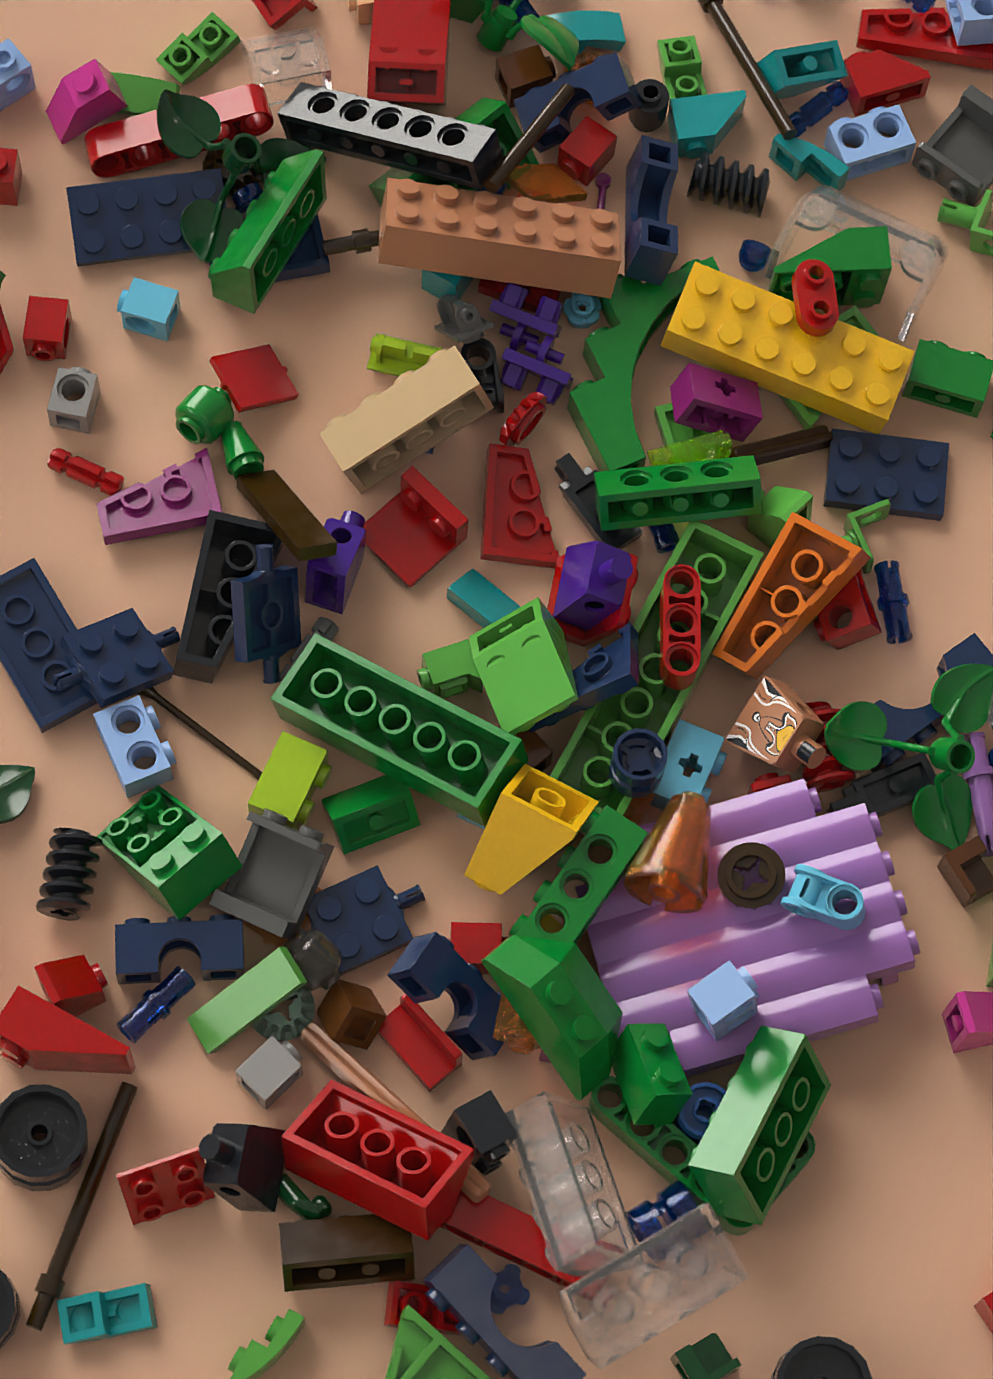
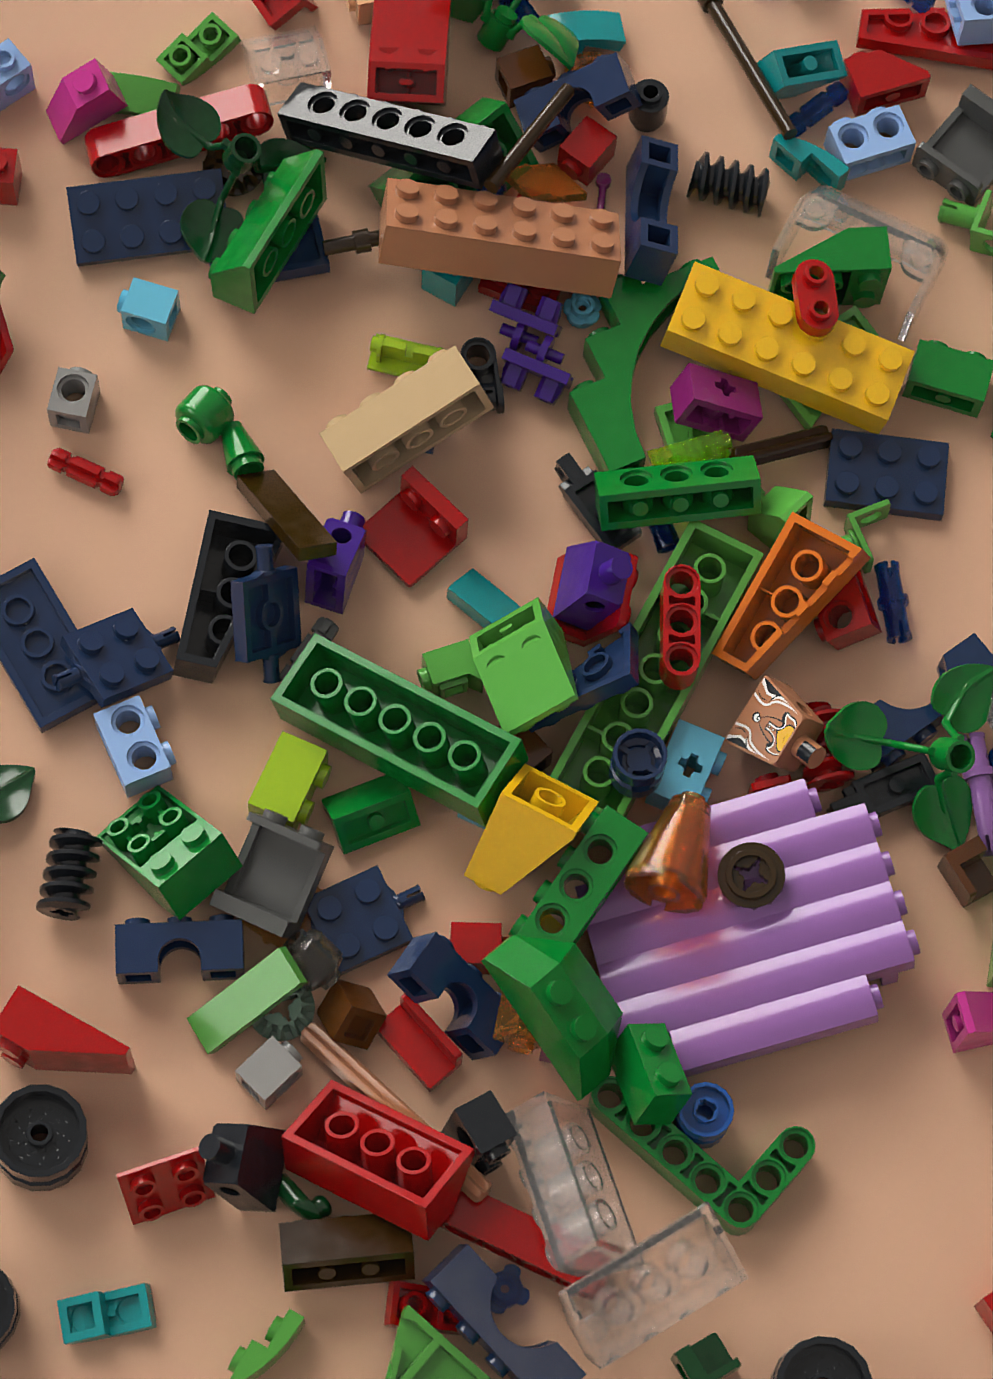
(47, 328): red brick -> none
(51, 1284): dark brown bar -> none
(72, 984): red slope -> none
(152, 694): dark brown piece -> none
(156, 1004): clear blue pin -> none
(163, 505): magenta wing -> none
(245, 195): clear blue plate -> none
(253, 378): red piece -> none
(460, 320): dark grey hinge -> none
(513, 512): red wing -> none
(523, 419): red gear -> none
(639, 809): clear orange tile -> none
(670, 1203): clear blue wheel -> none
(681, 67): bright green slope -> none
(703, 121): teal slope -> none
(724, 999): light blue brick -> none
(754, 255): clear blue hinge -> none
(760, 1125): green brick -> none
(816, 895): medium azure piece -> none

